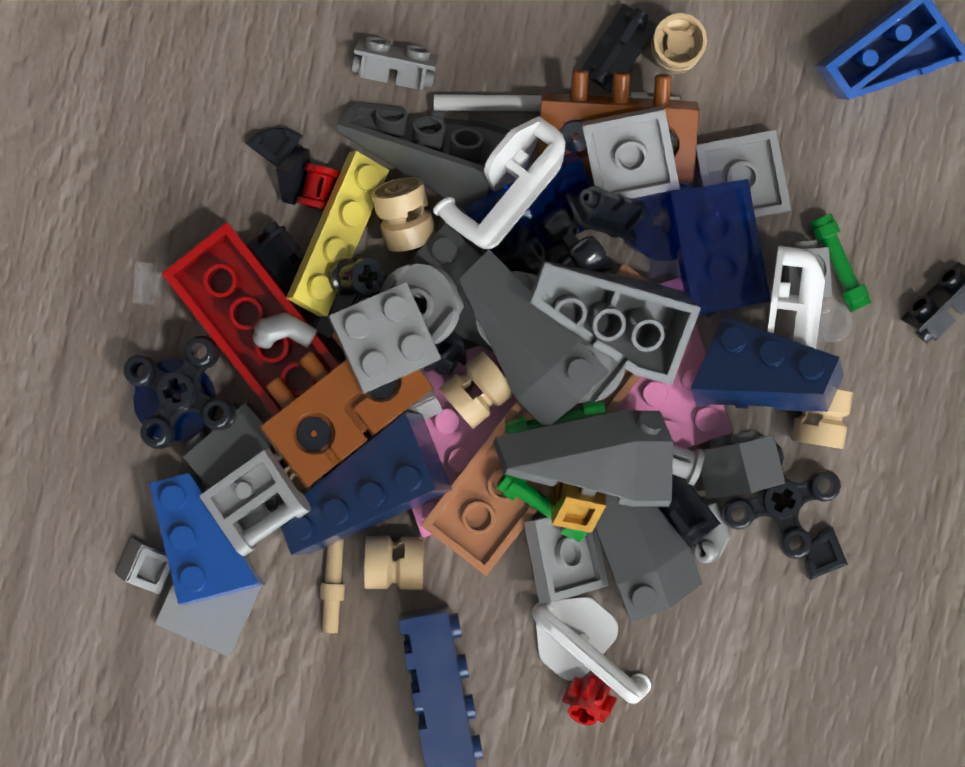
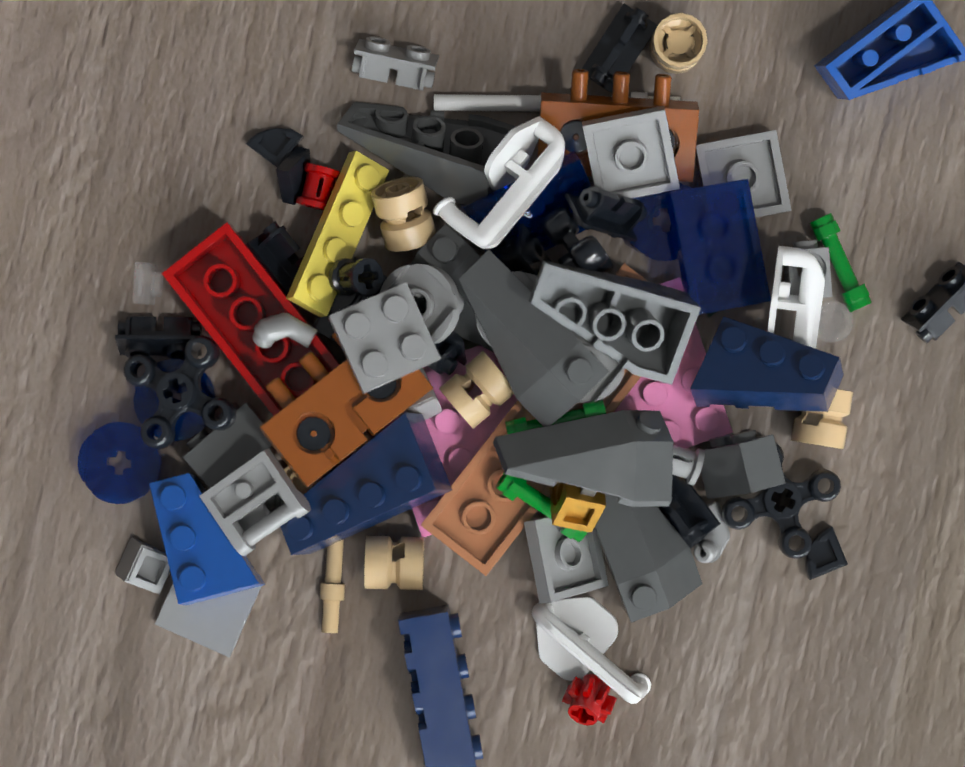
(102, 477): none -> clear blue plate
(140, 336): none -> black hinge

